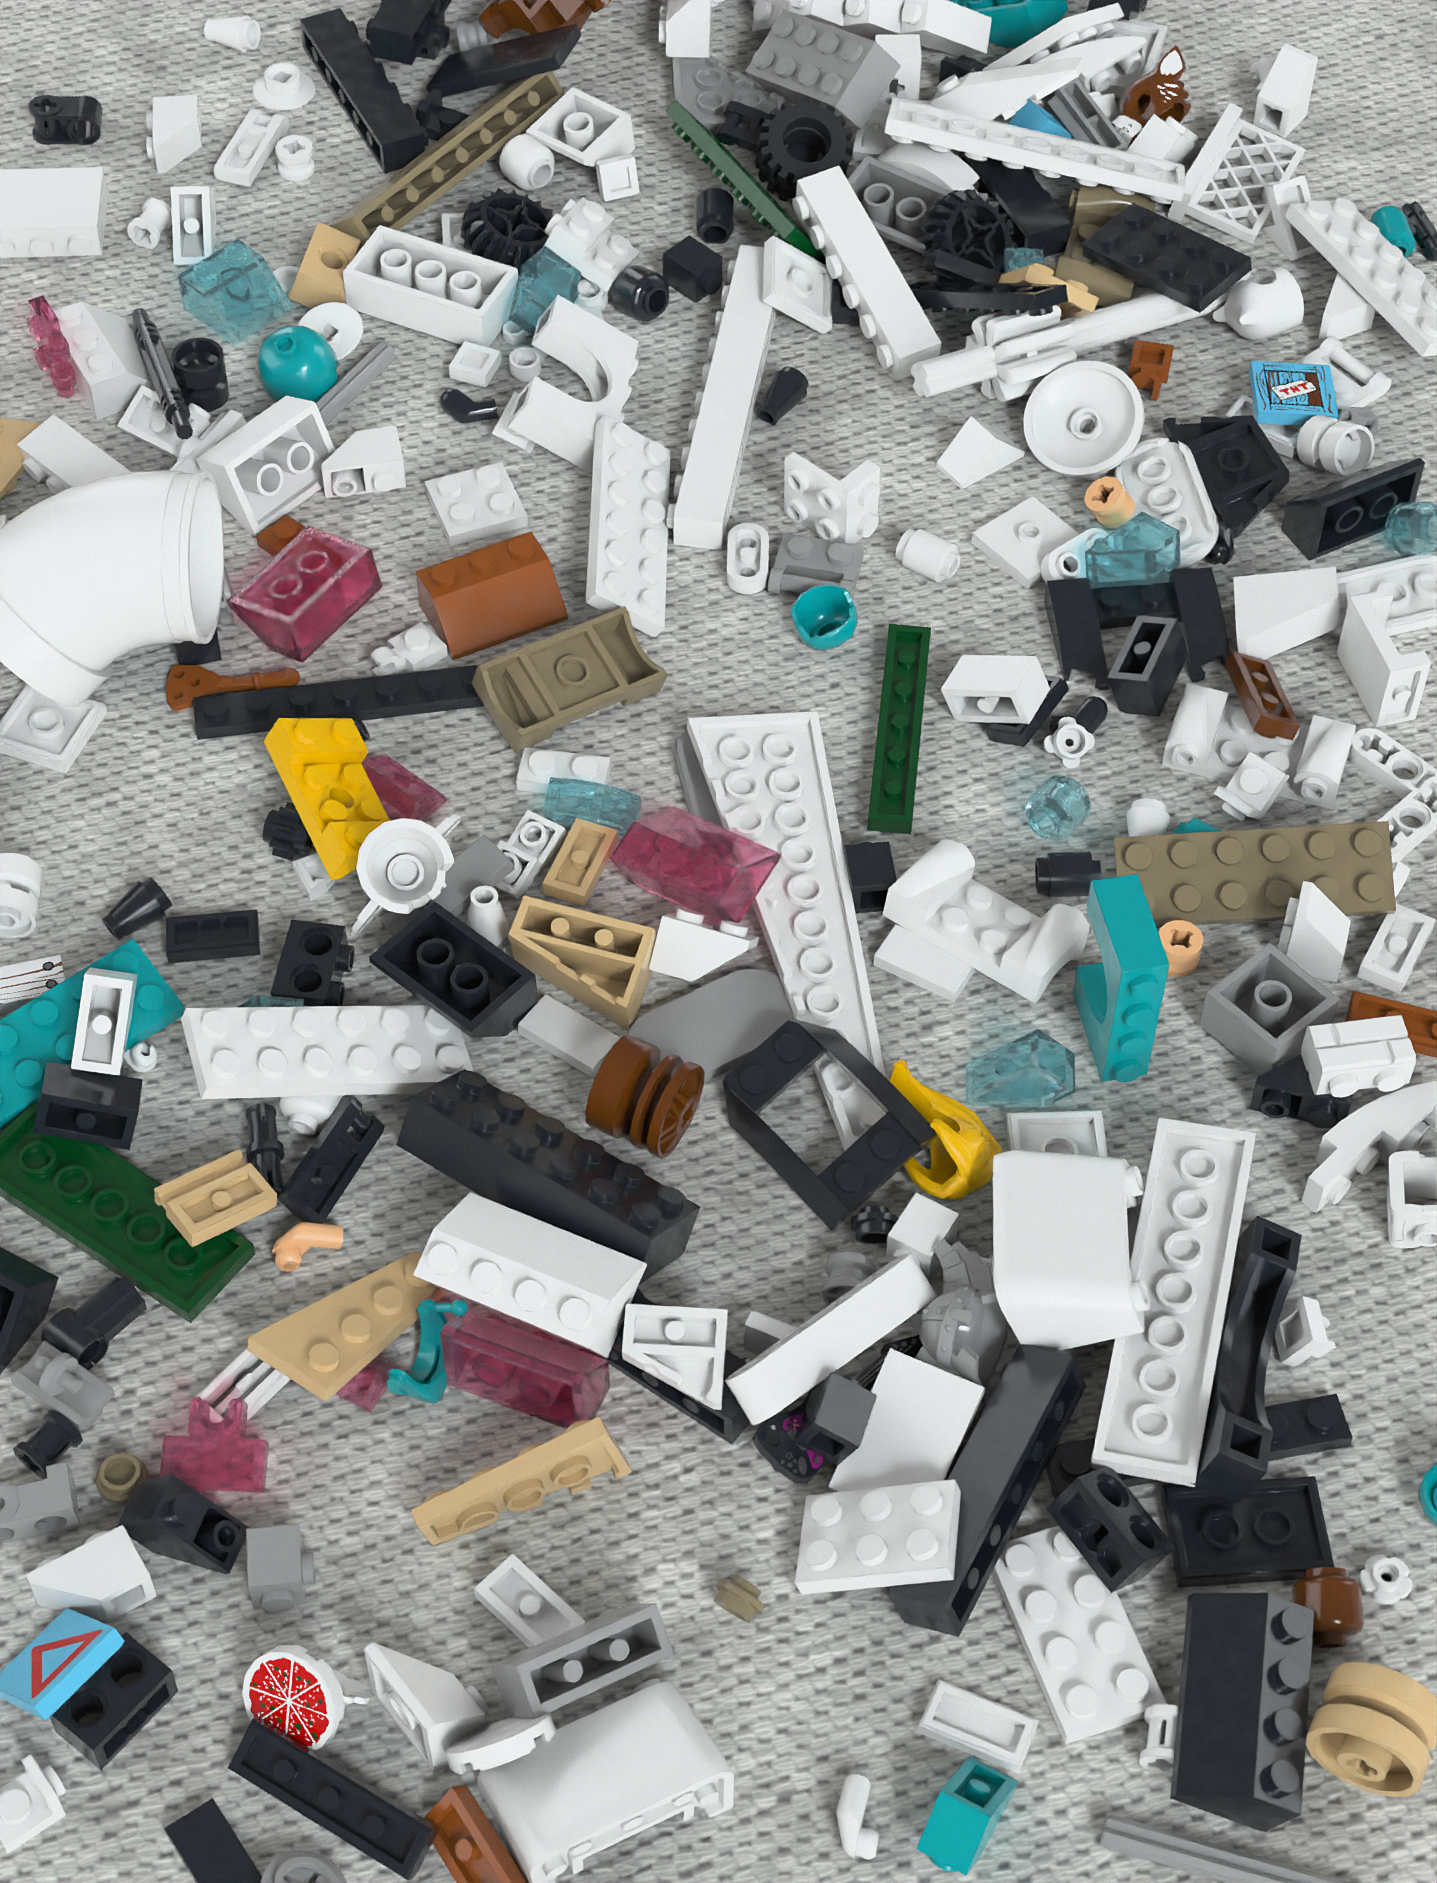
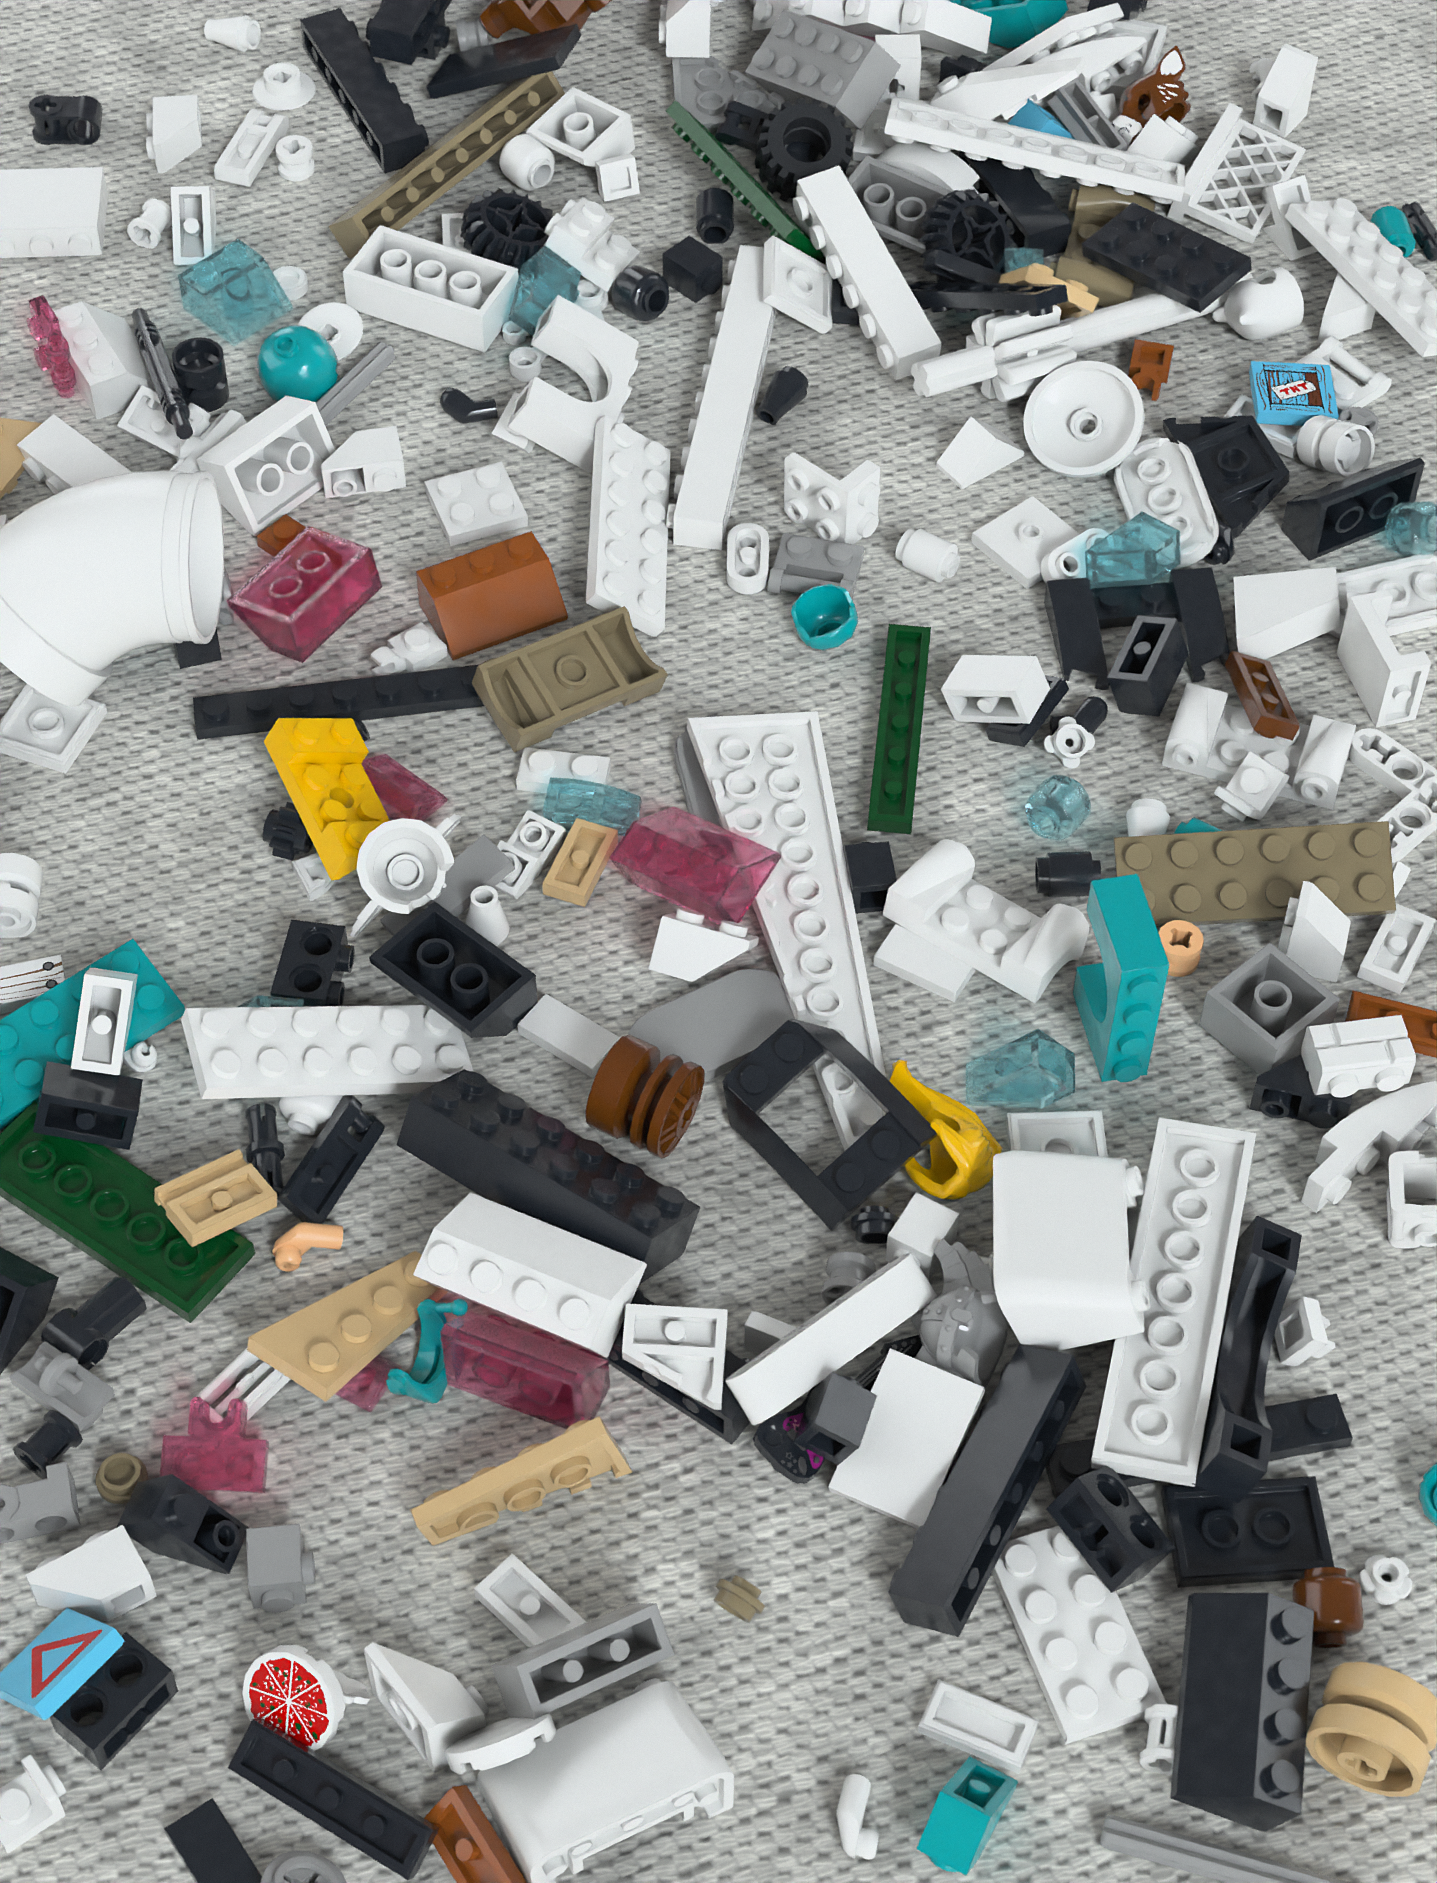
(137, 909): black cone -> none
(211, 683): dark orange piece -> none
(212, 936): black plate -> none
(322, 267): tan brick -> none
(435, 117): black bracket -> none
(475, 364): white plate -> none
(586, 956): tan wedge -> none
(878, 1537): white plate -> none
(1109, 502): light nougat wheel -> none

